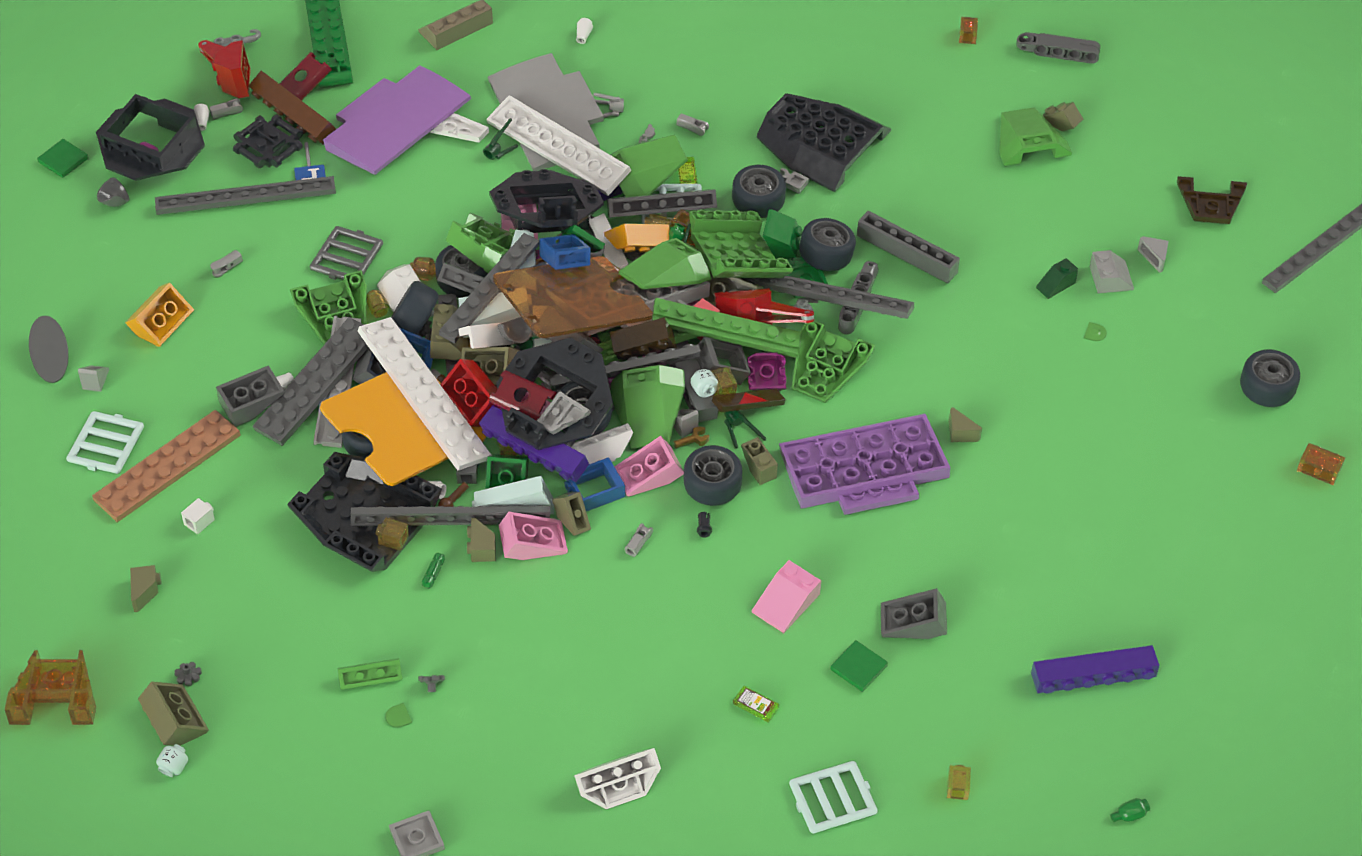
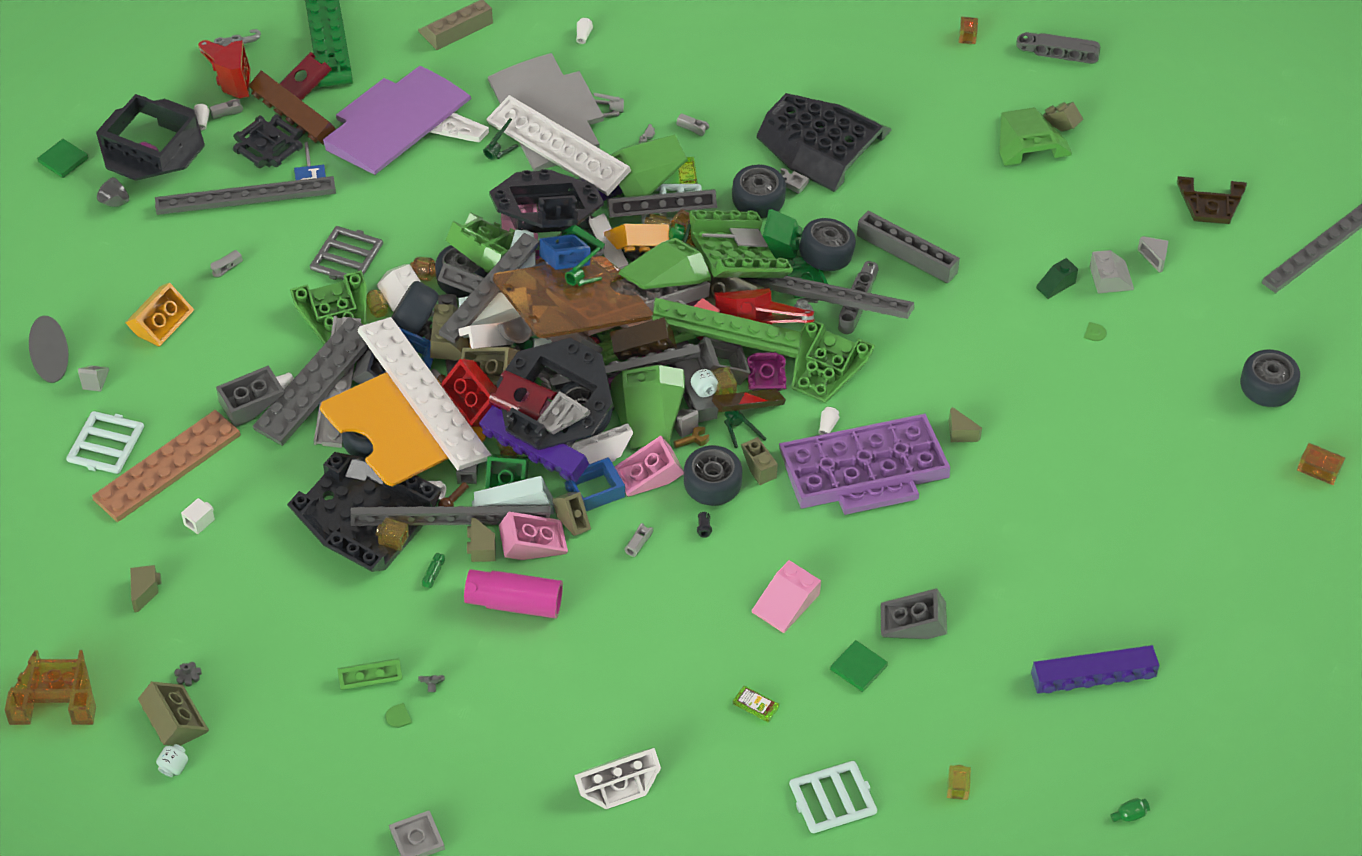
(514, 593): none -> dark pink piece
(576, 275): none -> green plant
(743, 237): none -> light grey piece
(828, 420): none -> white cone

